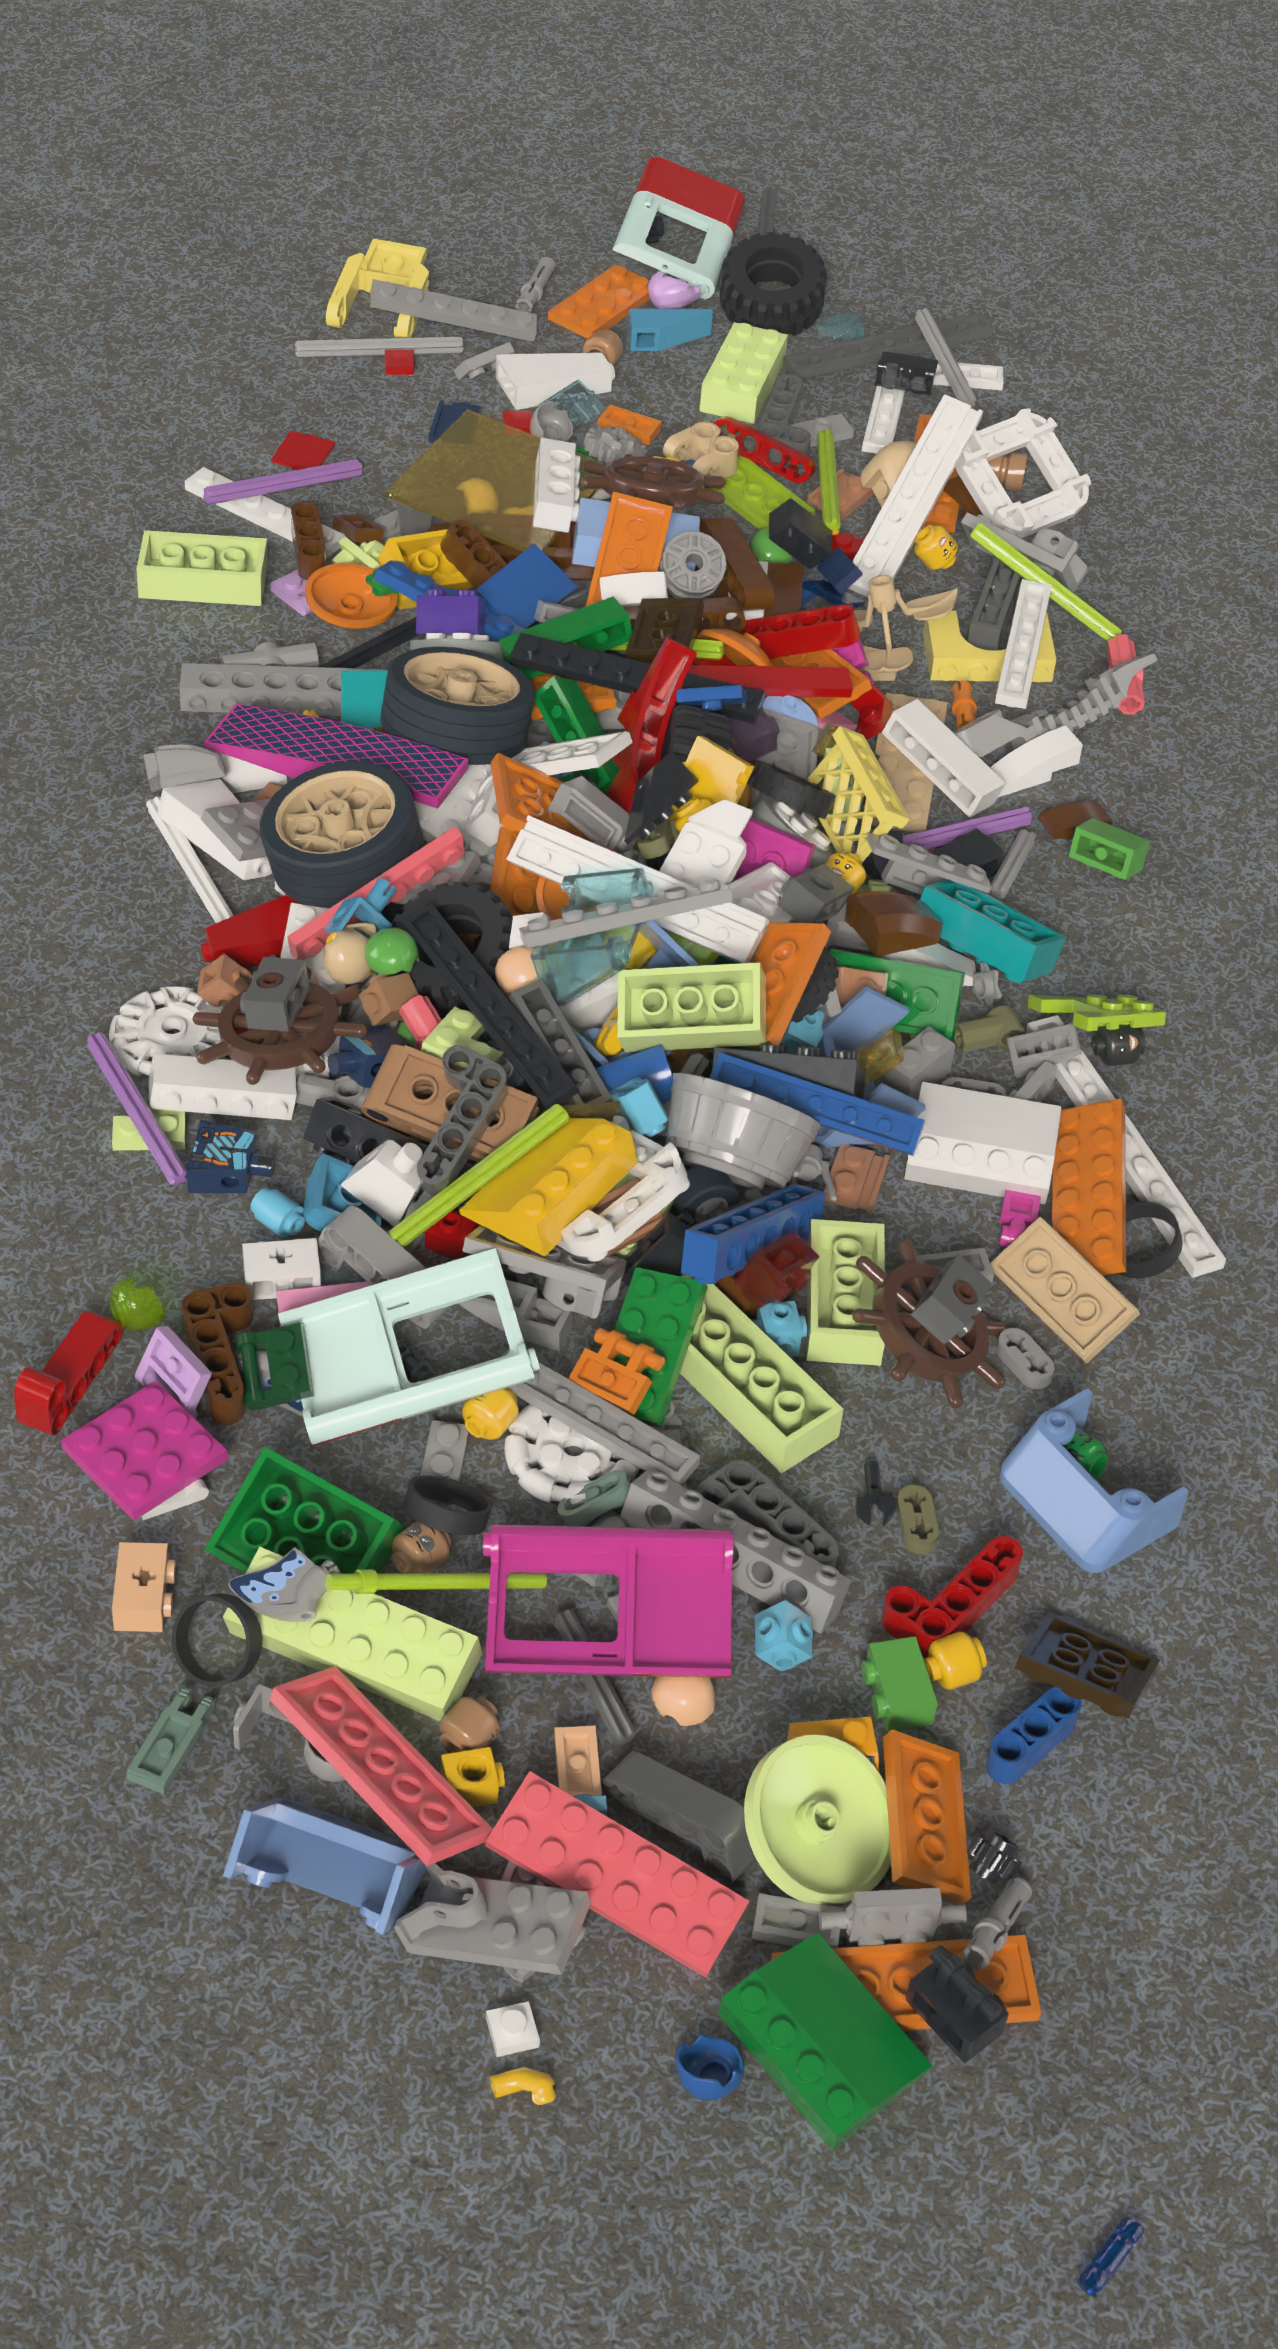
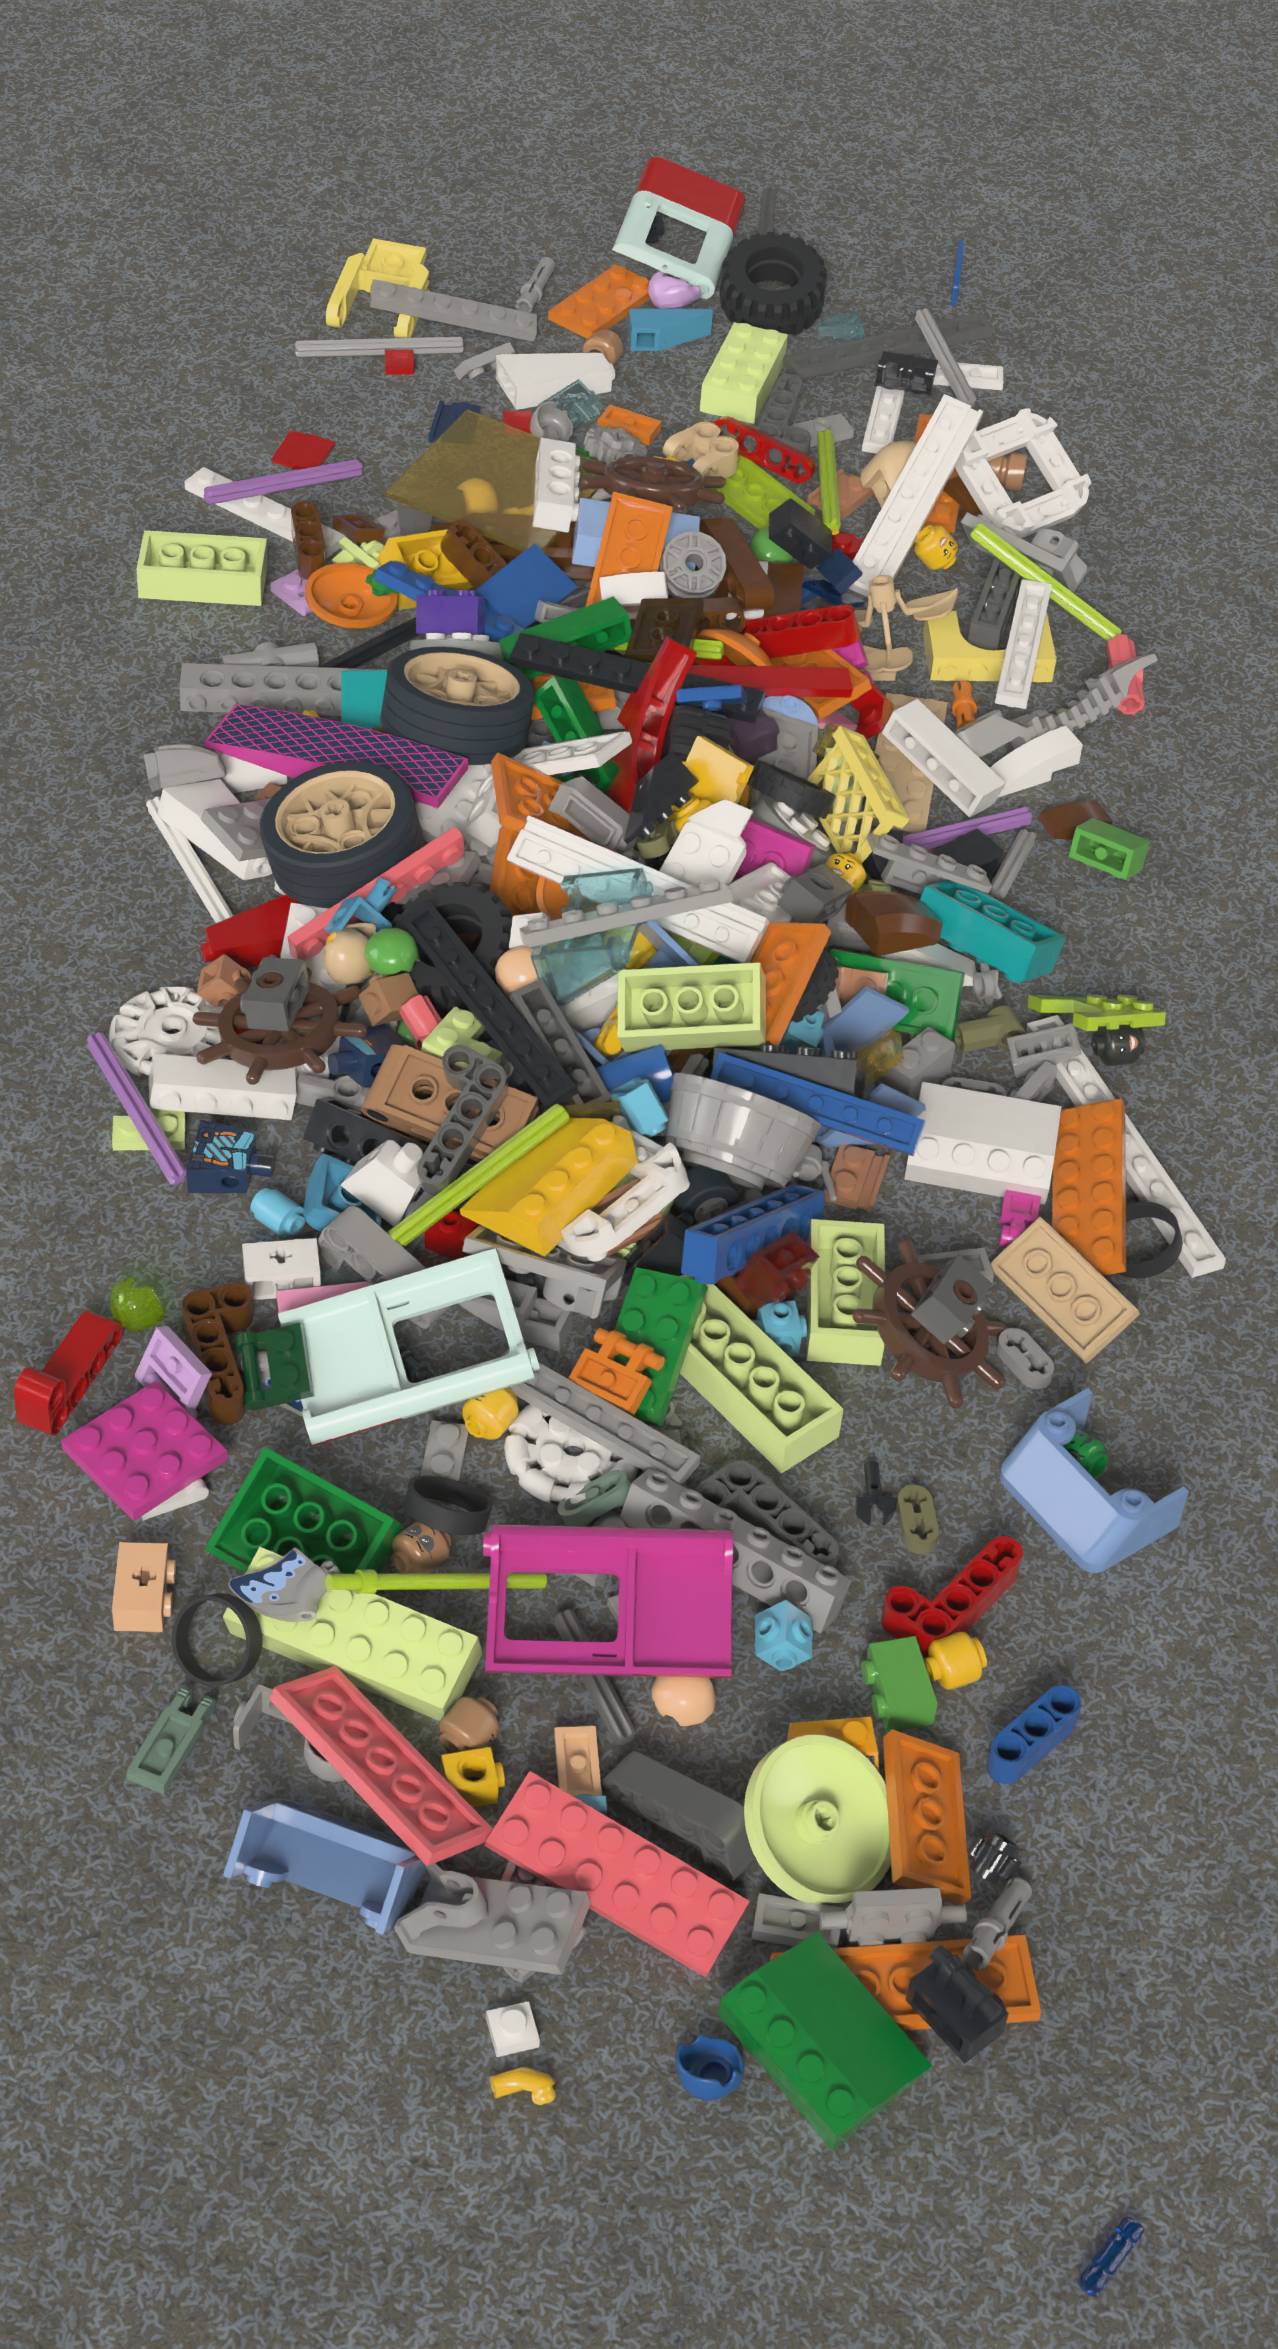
(957, 273): none -> blue piece
(1087, 1665): dark brown plate -> none

